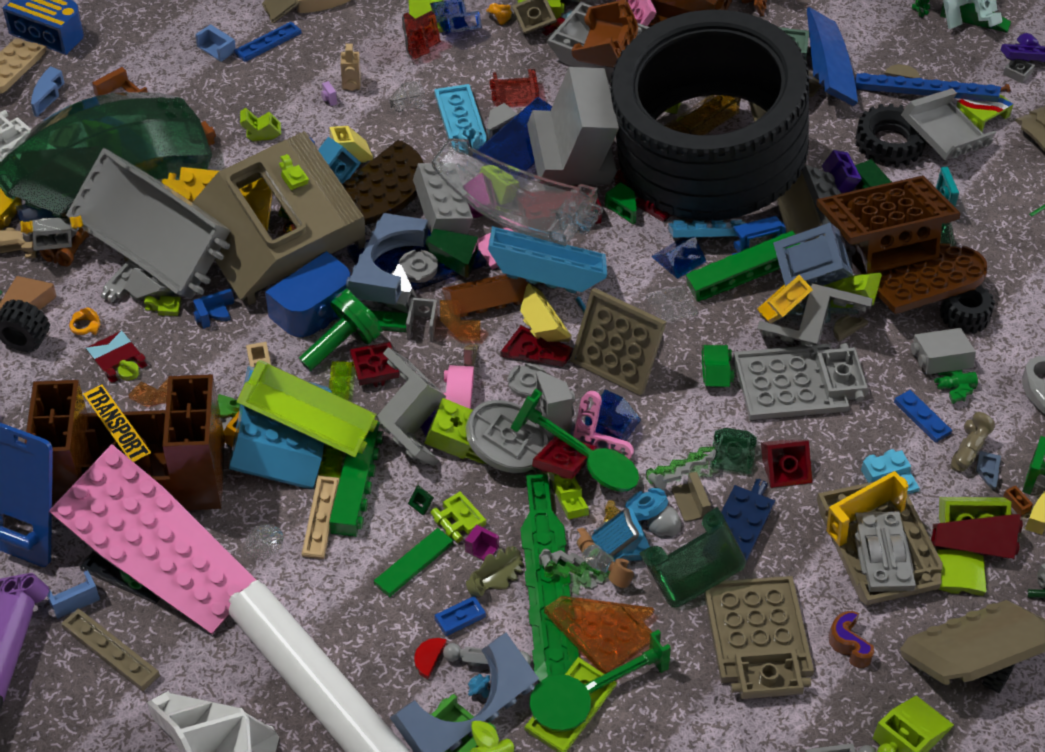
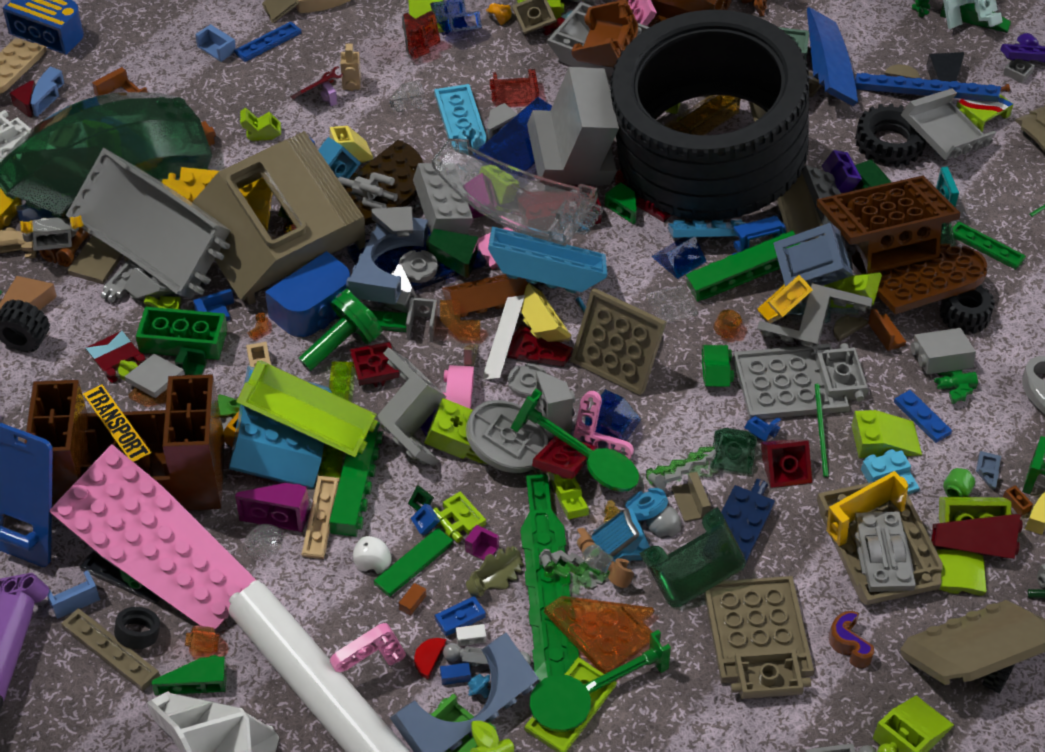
(22, 98): none -> dark red slope
(85, 314): light orange piece -> none
(95, 261): none -> dark tan tile
(135, 639): none -> black tyre
(153, 375): none -> light grey tile
(167, 330): none -> green brick
(191, 360): none -> dark green panel
(198, 676): none -> green slope
(202, 641): none -> clear orange head
(261, 326): none -> clear orange arm
(279, 505): none -> magenta slope
(292, 175): lime plate -> none
(332, 75): none -> dark red flag
(370, 189): none -> light grey plant
(371, 554): none -> white helmet
(378, 638): none -> bright pink beam
(395, 220): none -> light grey slope
(412, 599): none -> dark orange piece
(425, 519): none -> blue plate
(455, 673): none -> blue piece
(471, 635): none -> white piece
(503, 337): none -> white sticker
(728, 324): none -> clear orange head
(762, 429): none -> blue bracket
(821, 430): none -> green axle
(879, 432): none -> lime slope
(886, 330): none -> dark orange panel
(945, 66): none -> black slope
(959, 483): none -> bright green head
(977, 431): dark tan piece -> none
(988, 245): none -> green tile

